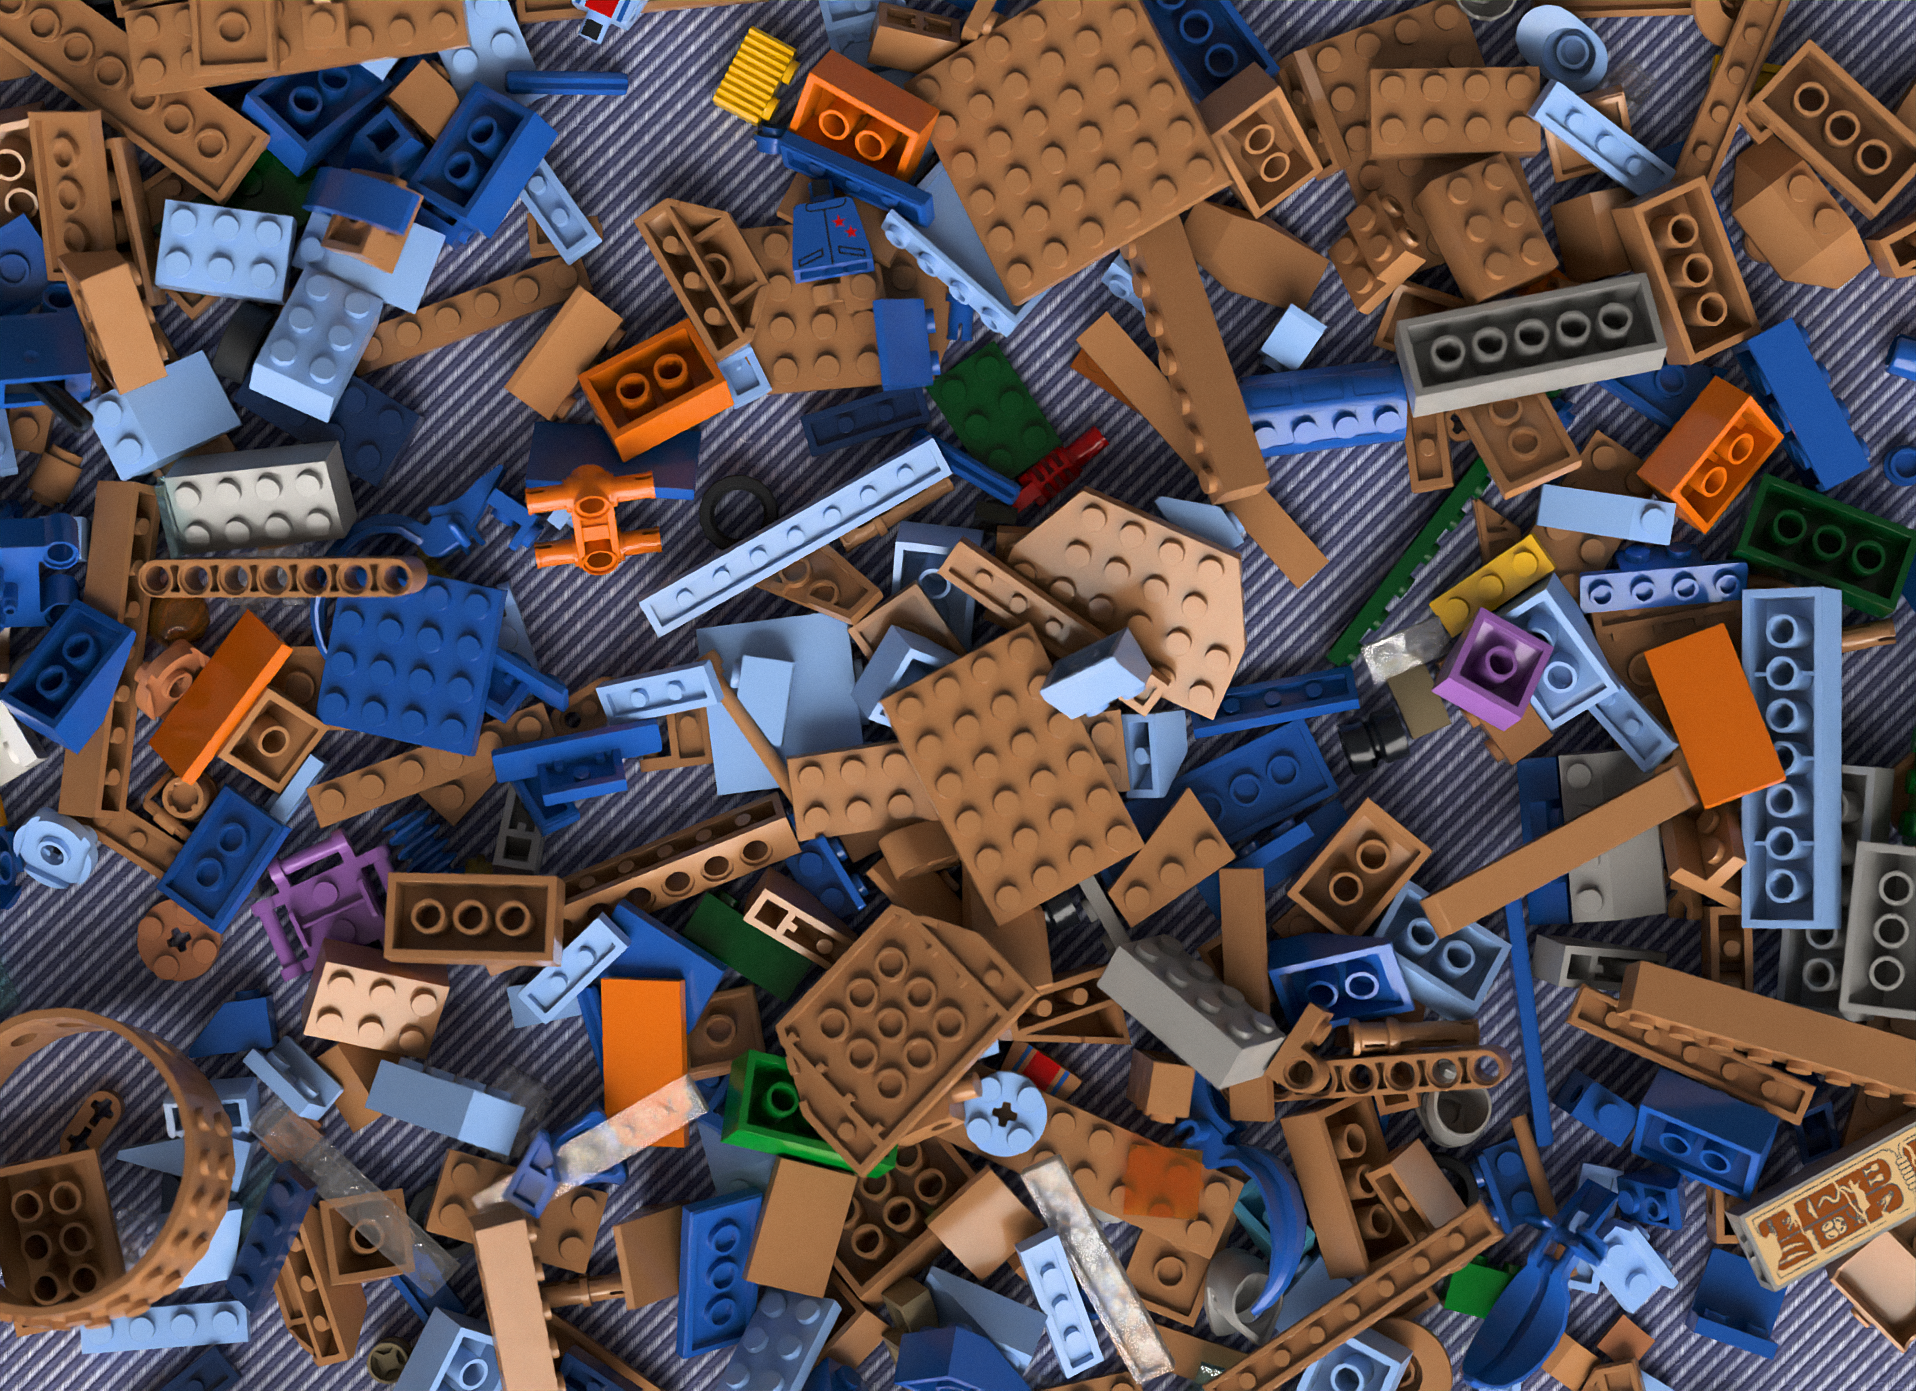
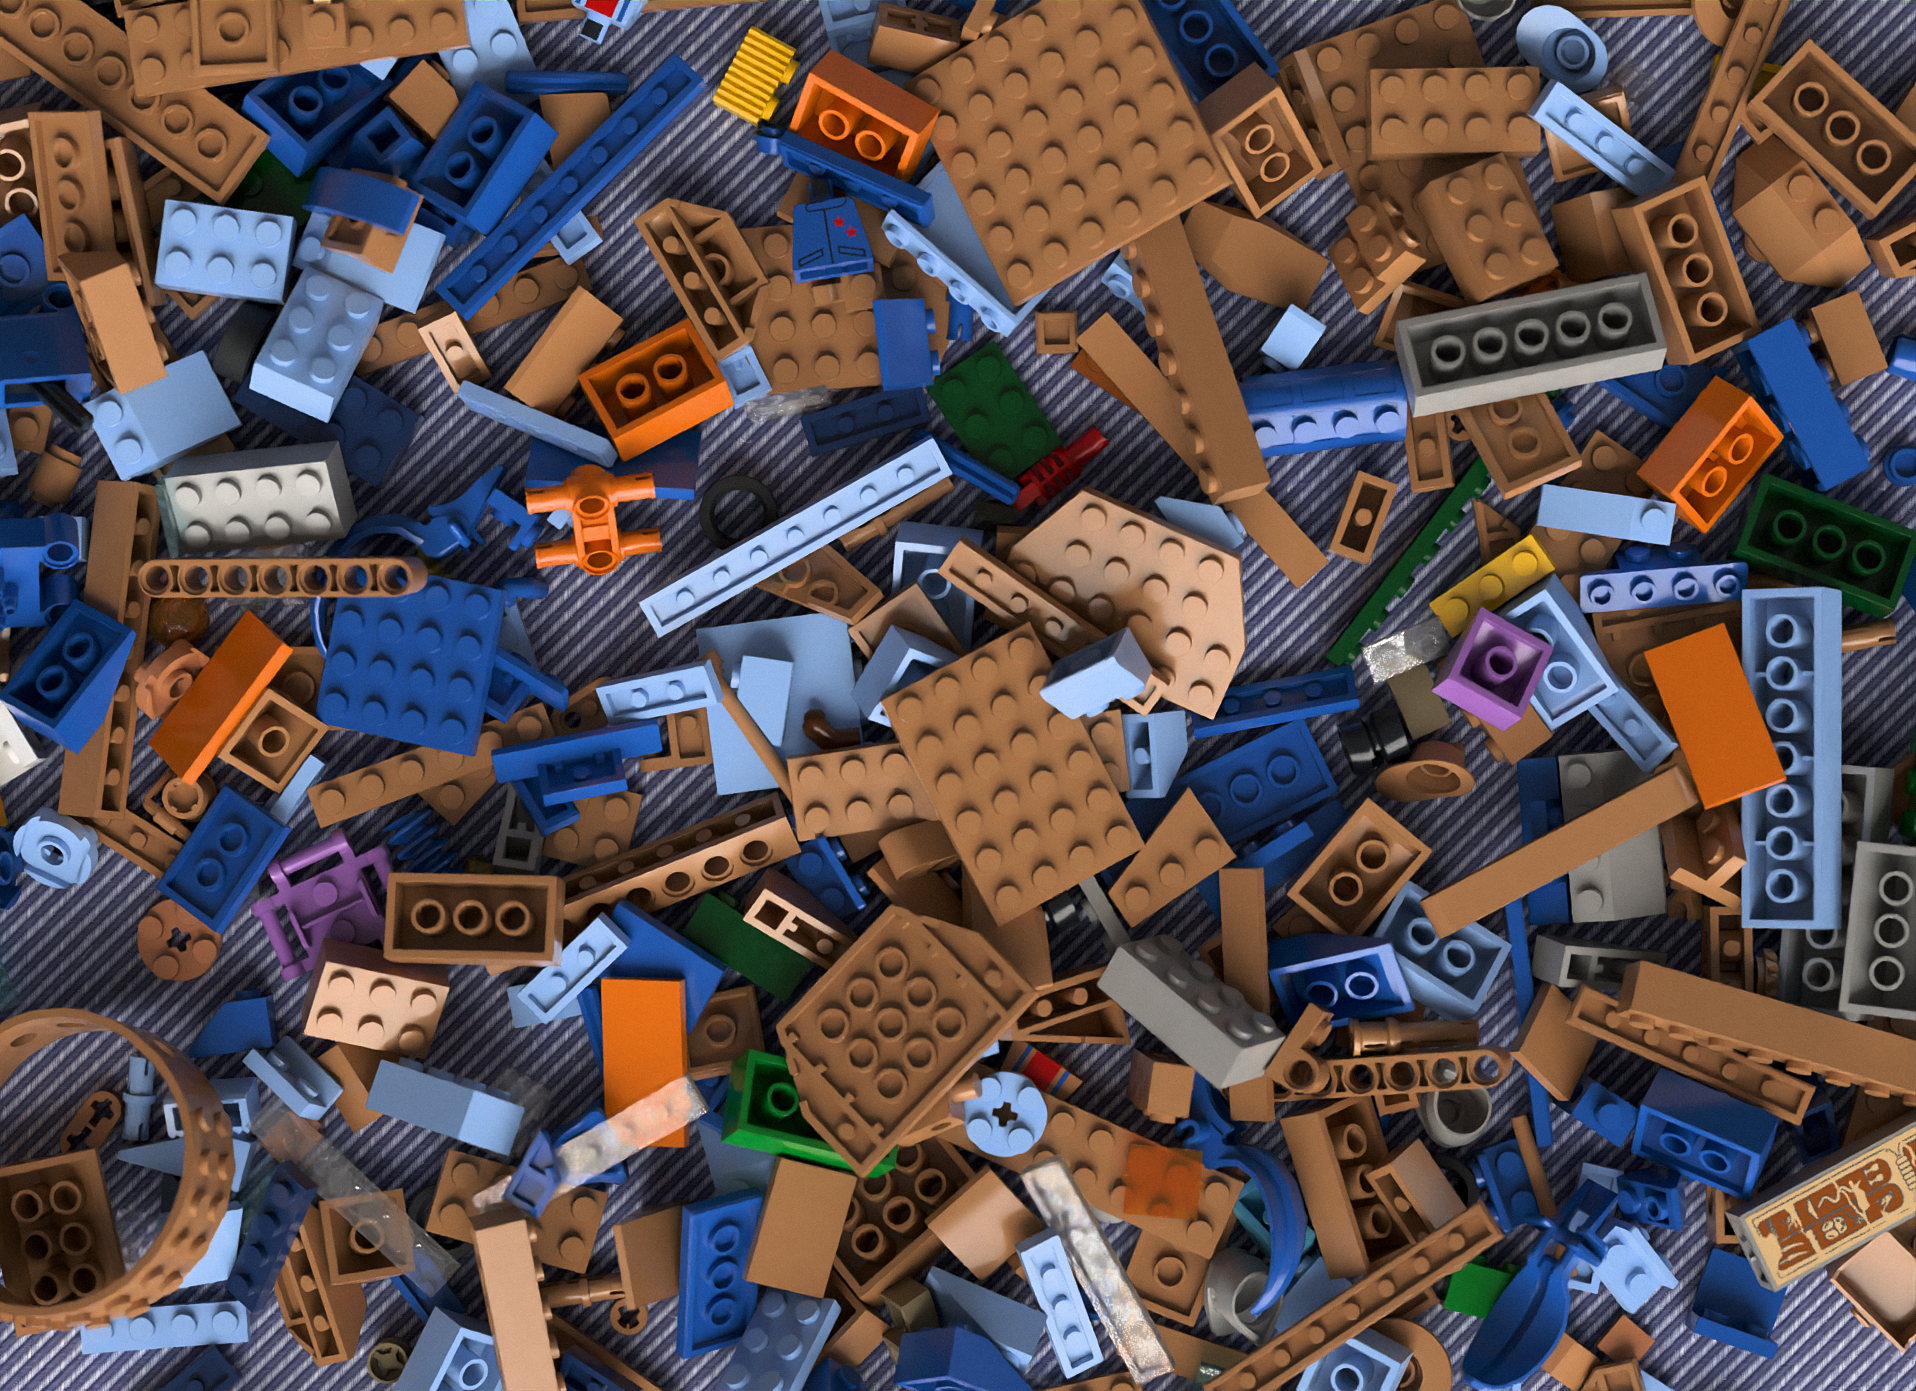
(138, 1098): none -> light blue pin
(453, 348): none -> plate
(523, 587): none -> blue arm
(537, 424): none -> light blue tile
(571, 187): none -> blue plate
(574, 118): none -> medium nougat torso
(602, 831): none -> medium nougat plate
(628, 1329): none -> medium nougat bush
(787, 404): none -> clear tile
(825, 735): none -> reddish brown arm
(1056, 332): none -> medium nougat tile
(1361, 517): none -> medium nougat brick
(1430, 772): none -> medium nougat piece
(1550, 1047): none -> medium nougat tile
(1765, 973): none -> medium nougat gear
(1844, 339): none -> medium nougat brick

